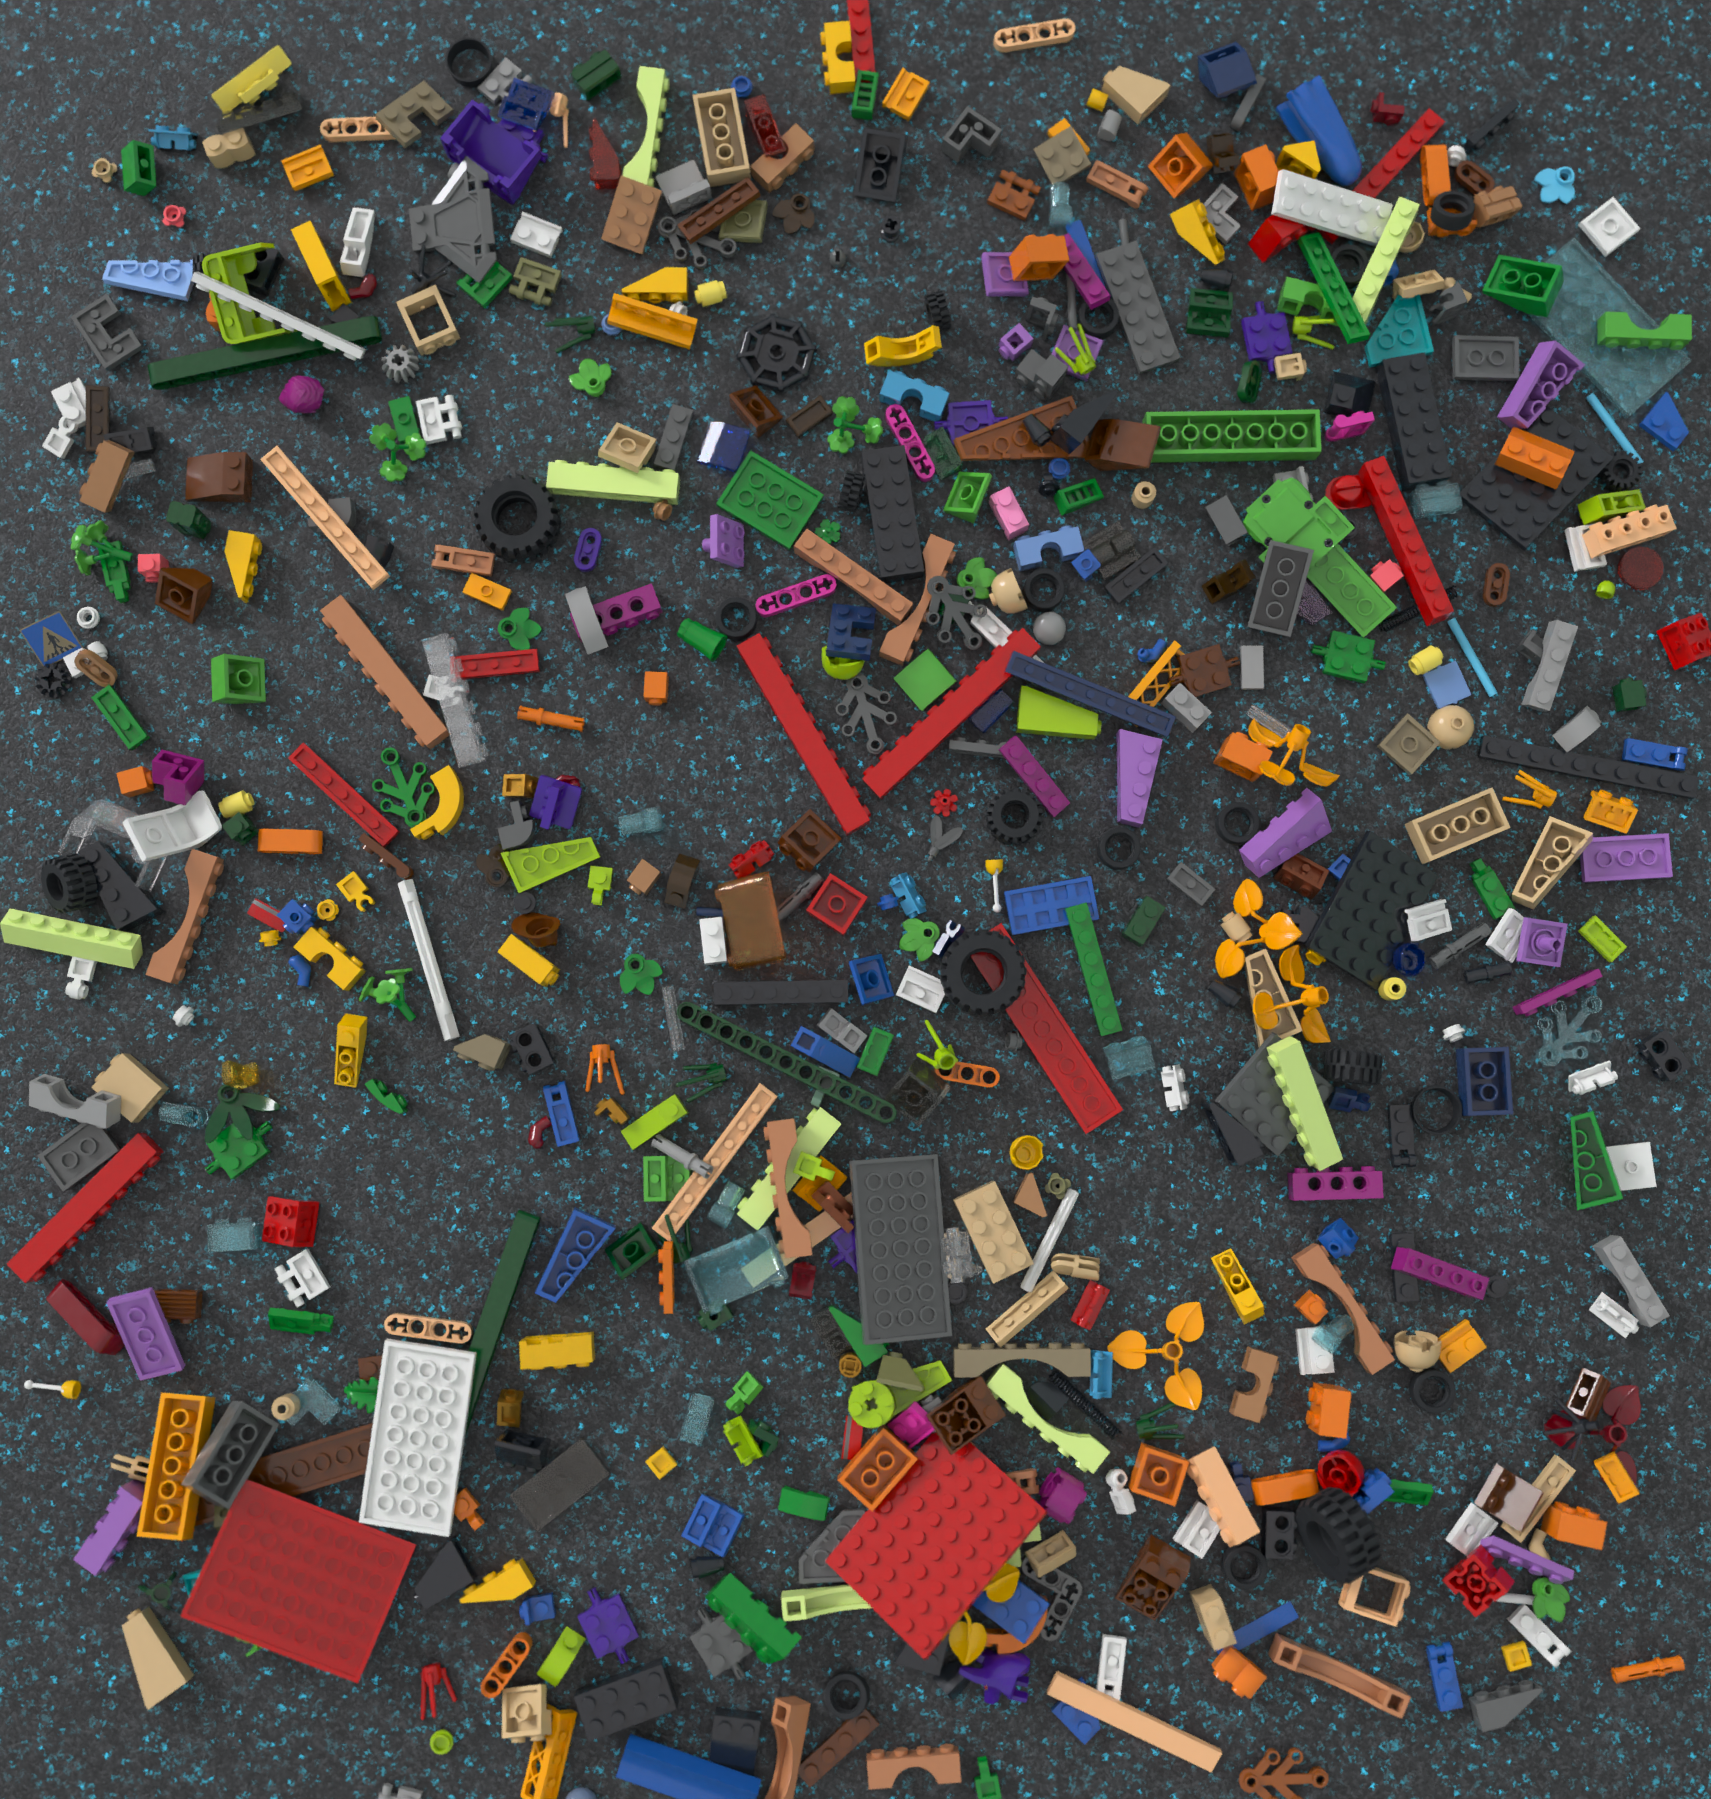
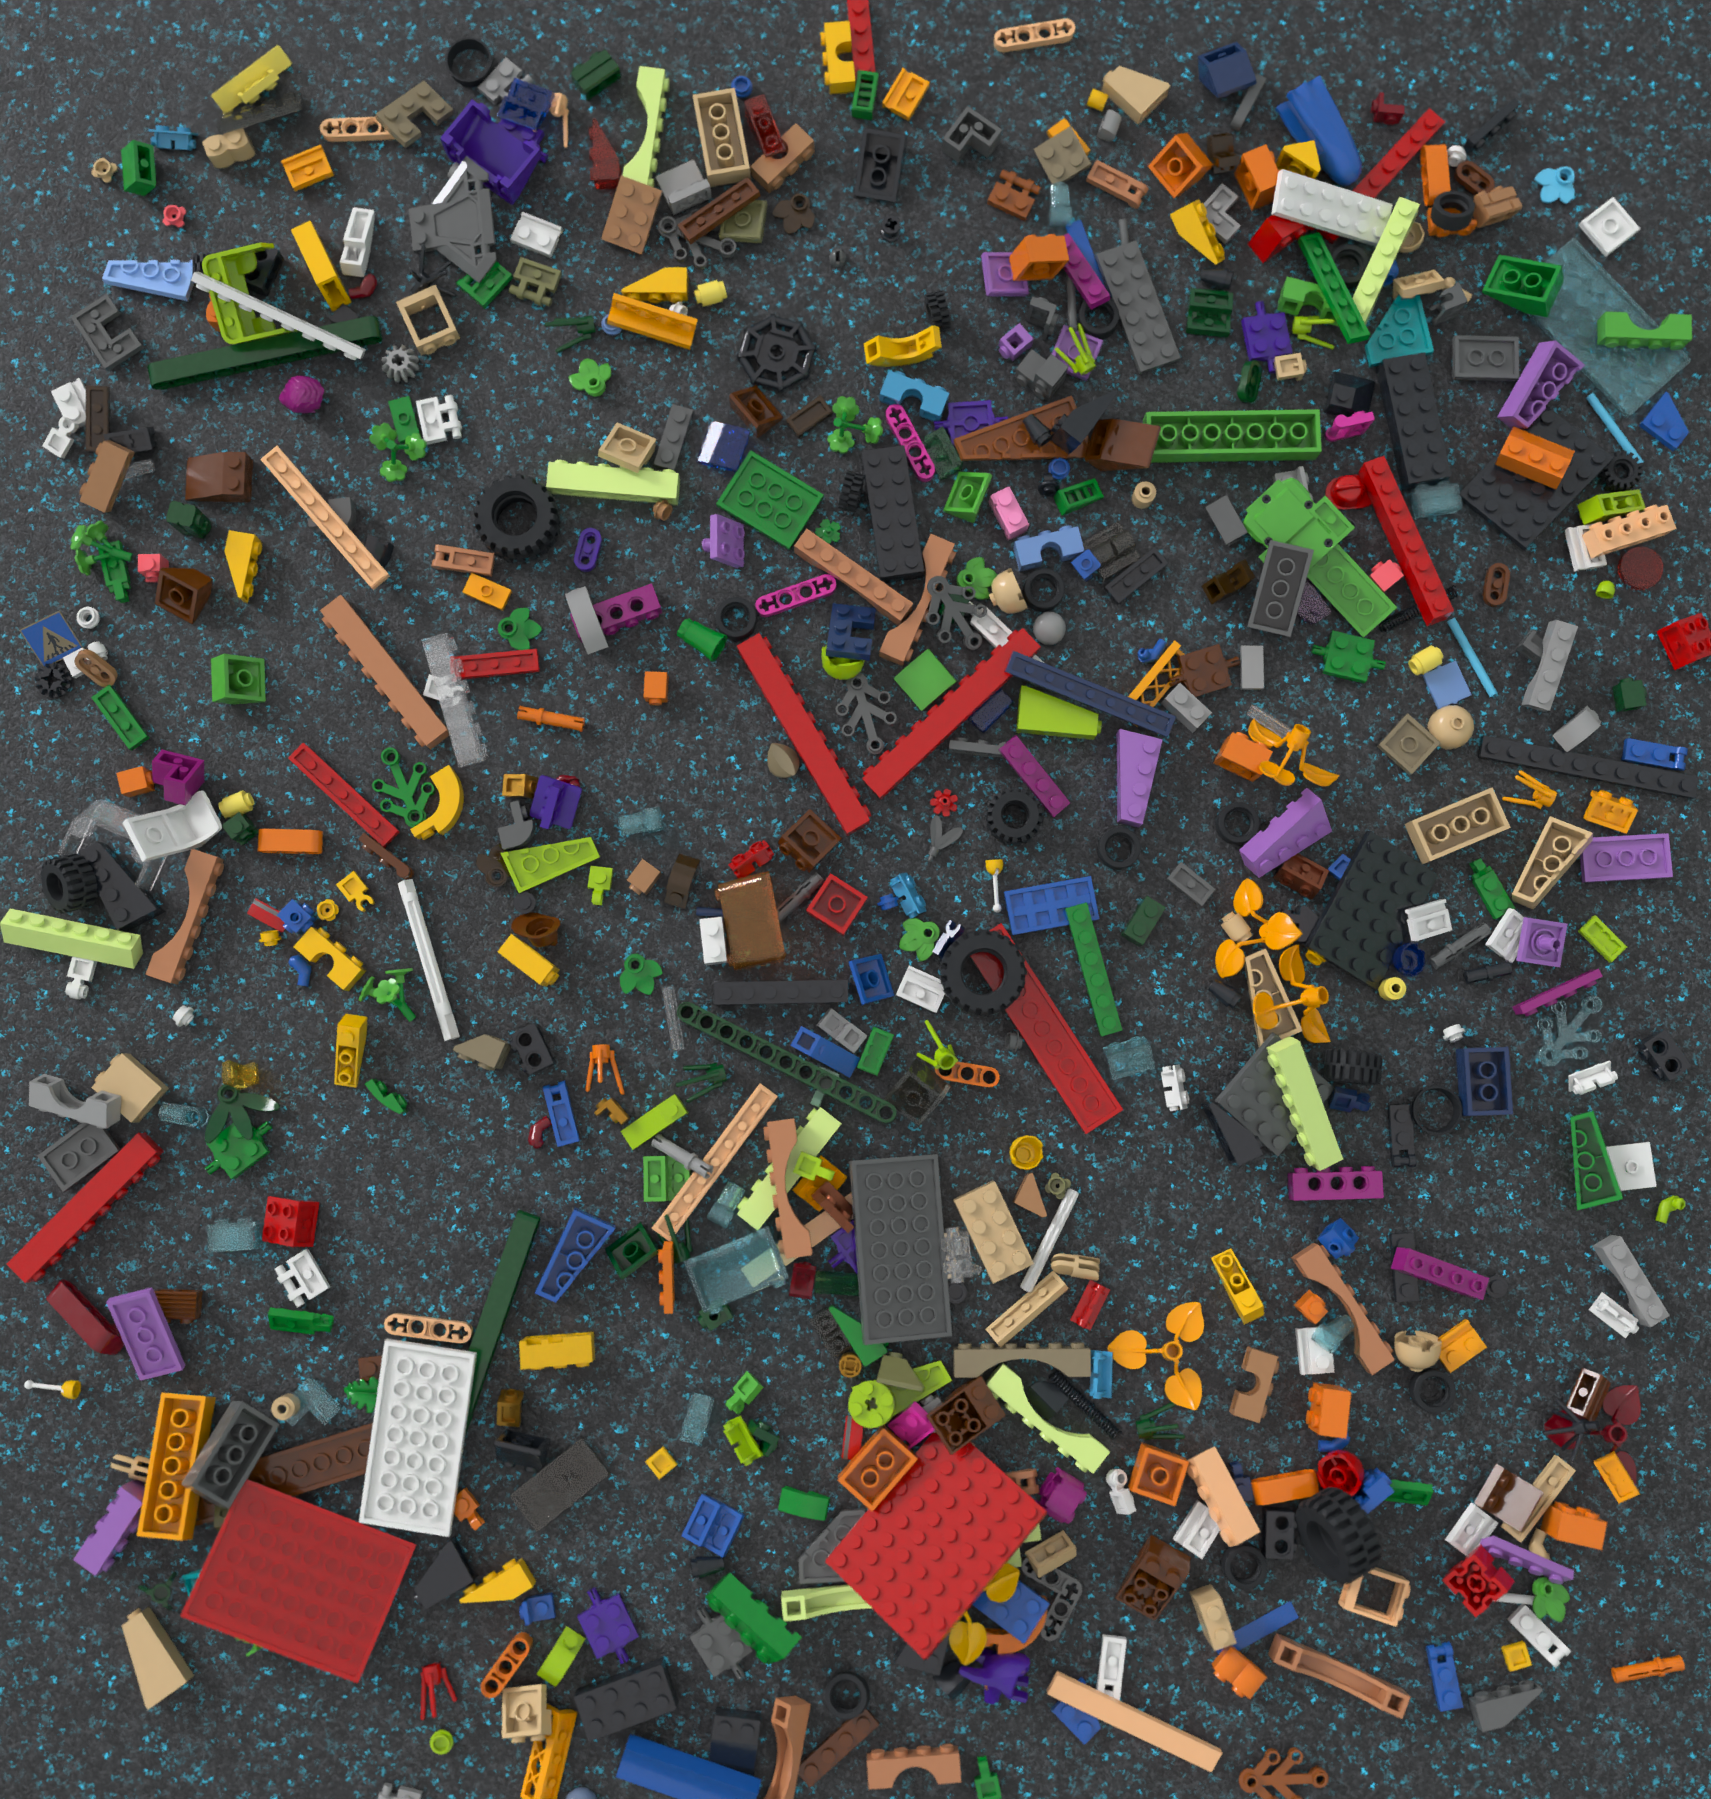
(782, 761): none -> dark tan piece
(836, 1283): none -> clear green plate
(1668, 1205): none -> lime arm

